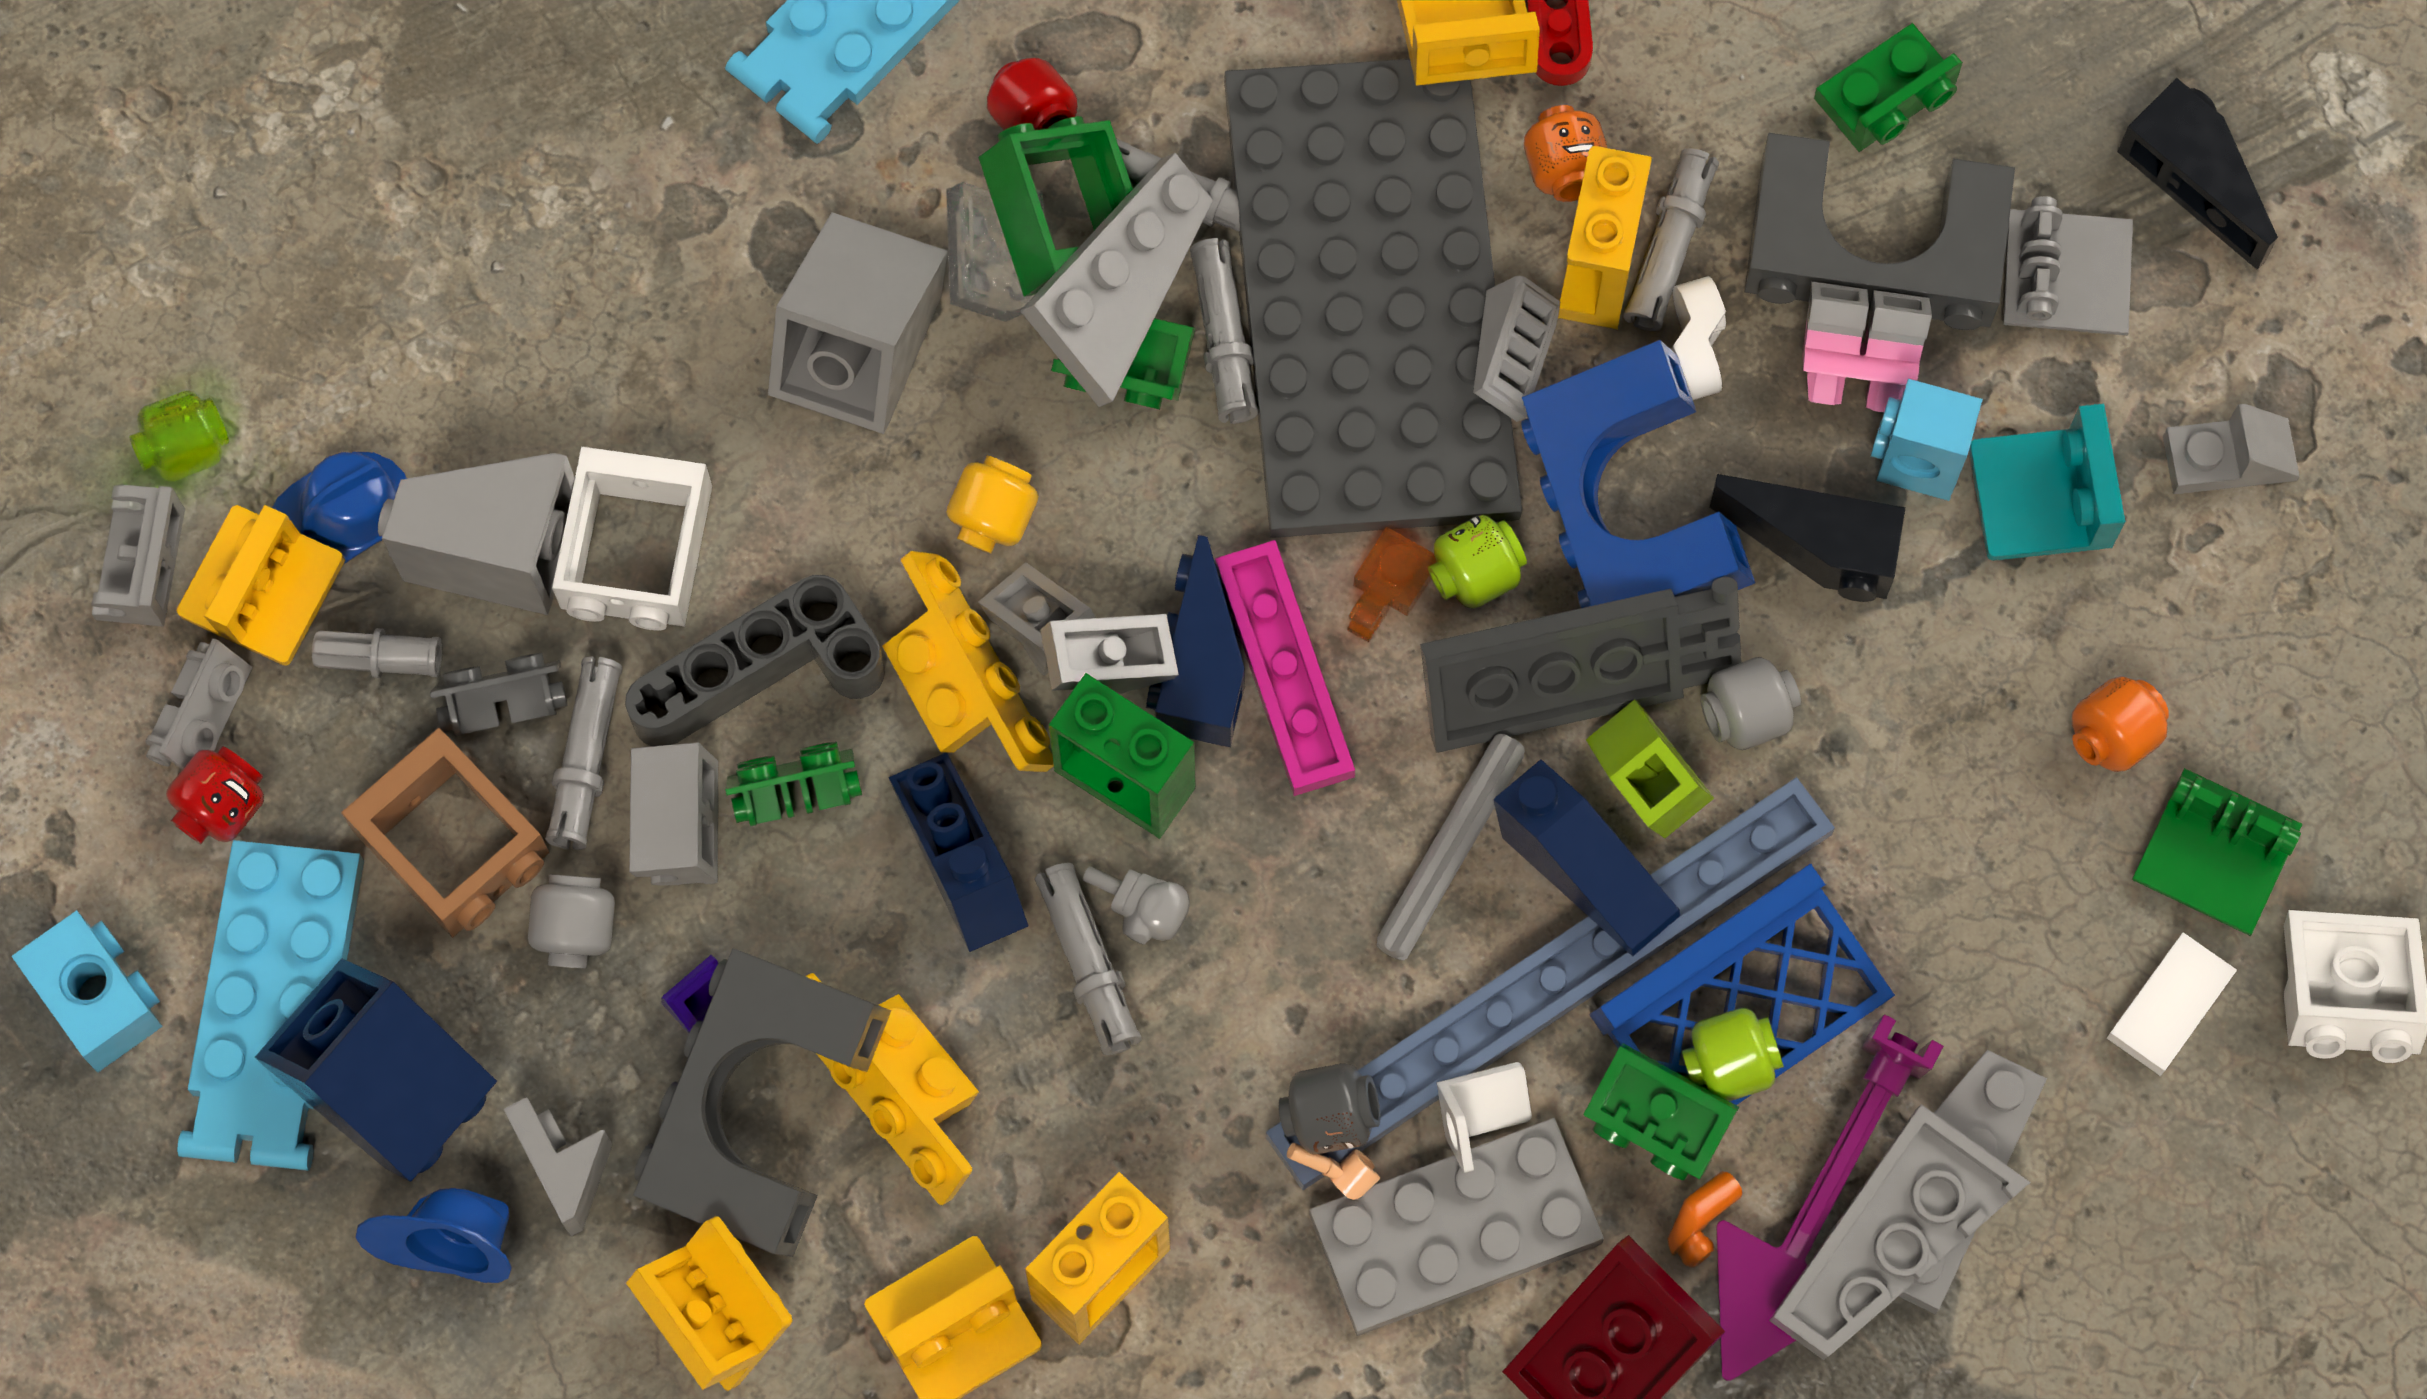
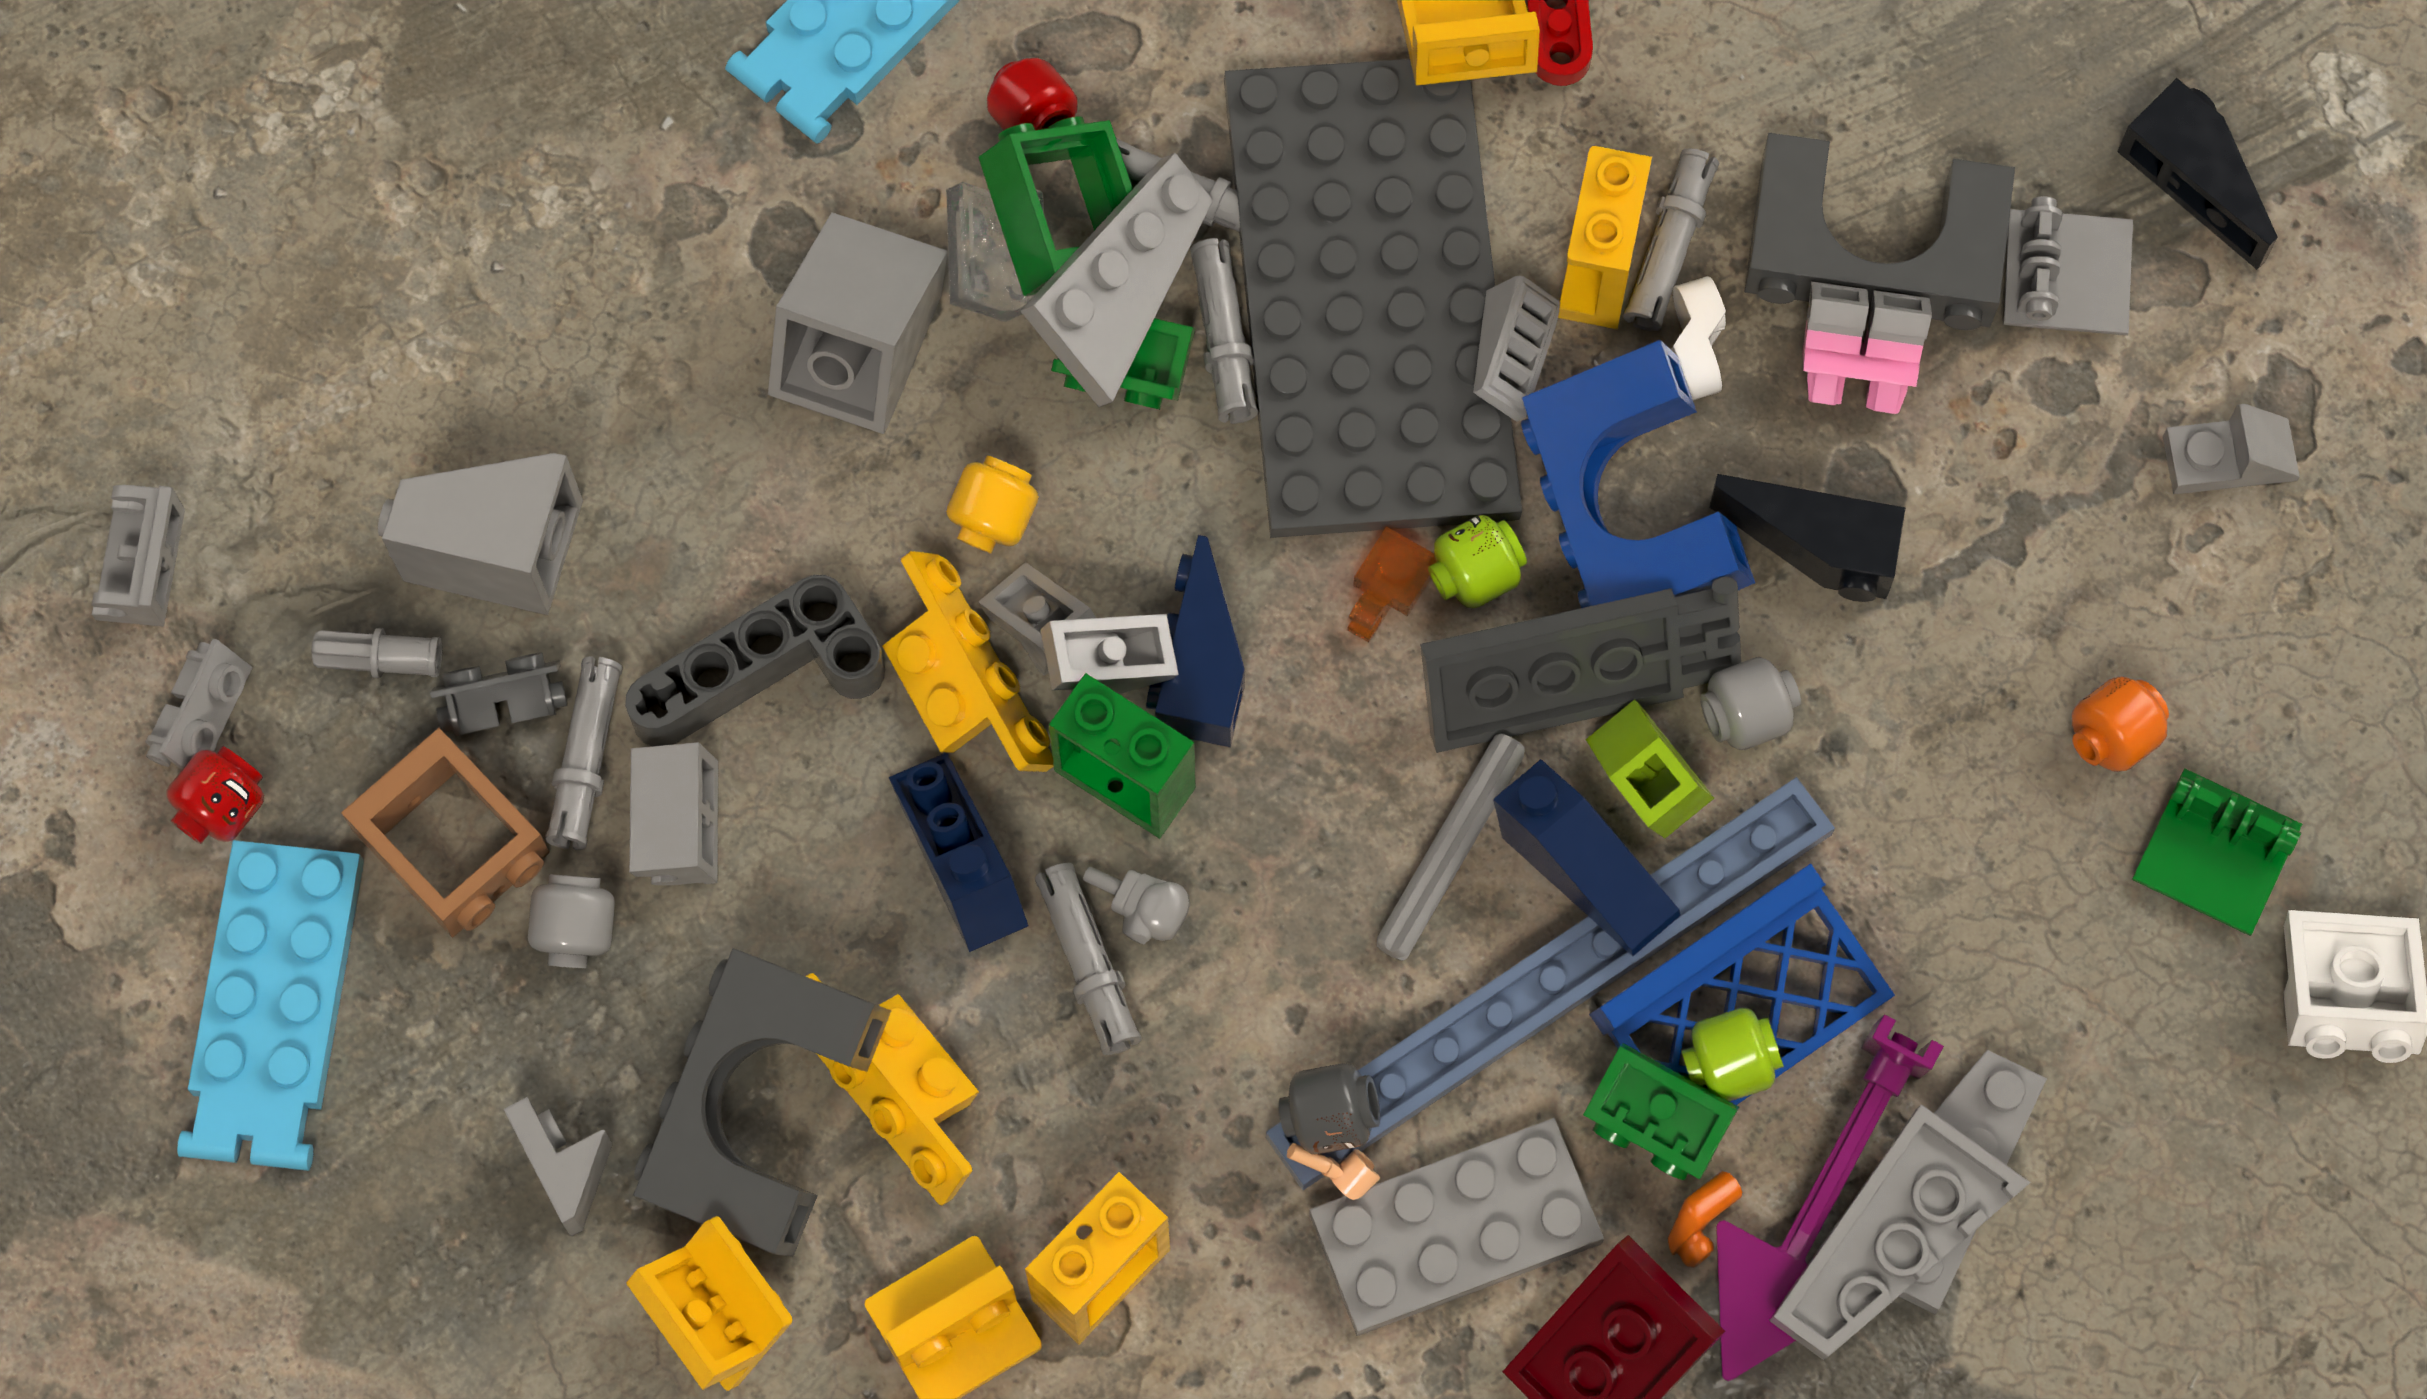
(60, 965): medium azure brick -> none
(179, 436): clear neon green head -> none
(261, 583): yellow bracket -> none
(342, 500): blue piece -> none
(378, 1068): dark blue slope -> none
(444, 1234): blue piece -> none
(640, 479): white window -> none
(690, 997): dark purple slope -> none
(758, 778): green hinge -> none
(1284, 668): dark pink plate -> none
(1482, 1105): white bracket -> none
(1560, 148): orange head -> none
(1888, 87): green bracket -> none
(1925, 438): medium azure brick -> none
(2049, 489): teal bracket -> none
(2171, 1004): white tile -> none

